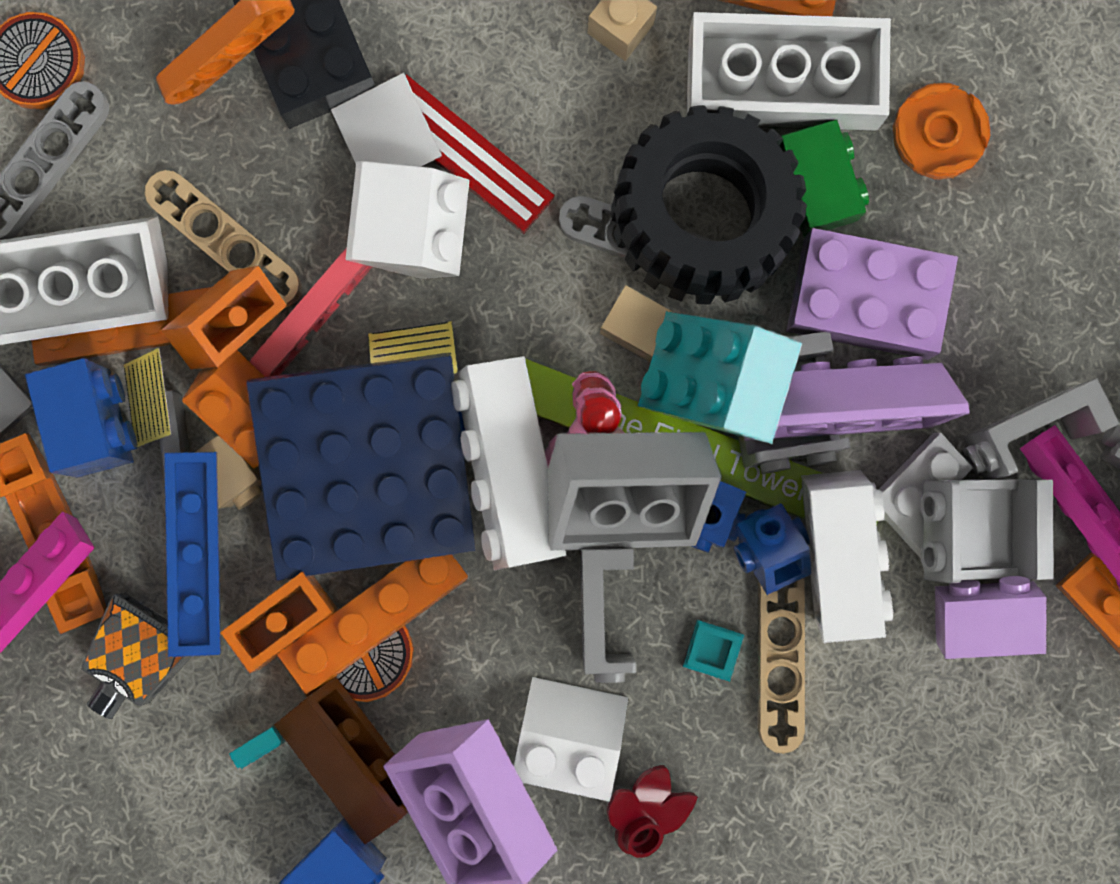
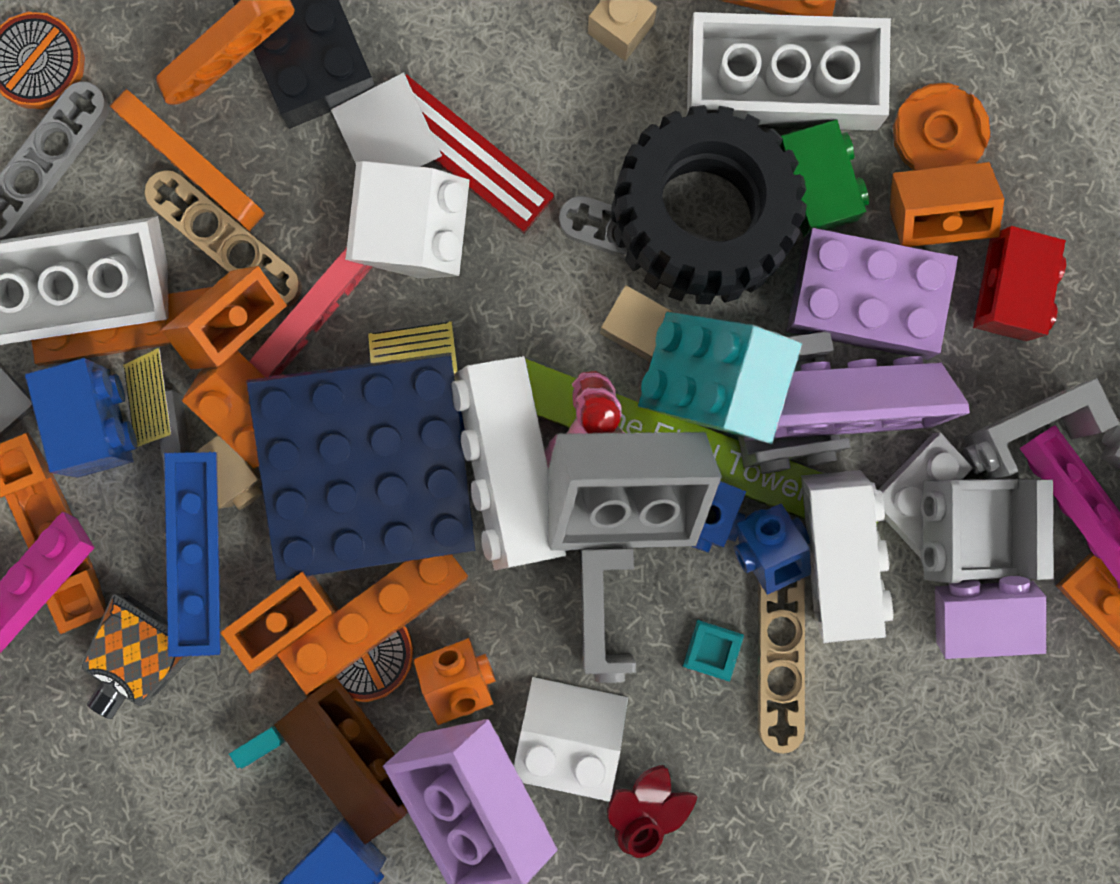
(187, 160): none -> orange beam
(455, 681): none -> orange brick
(946, 204): none -> orange brick
(1020, 284): none -> red brick

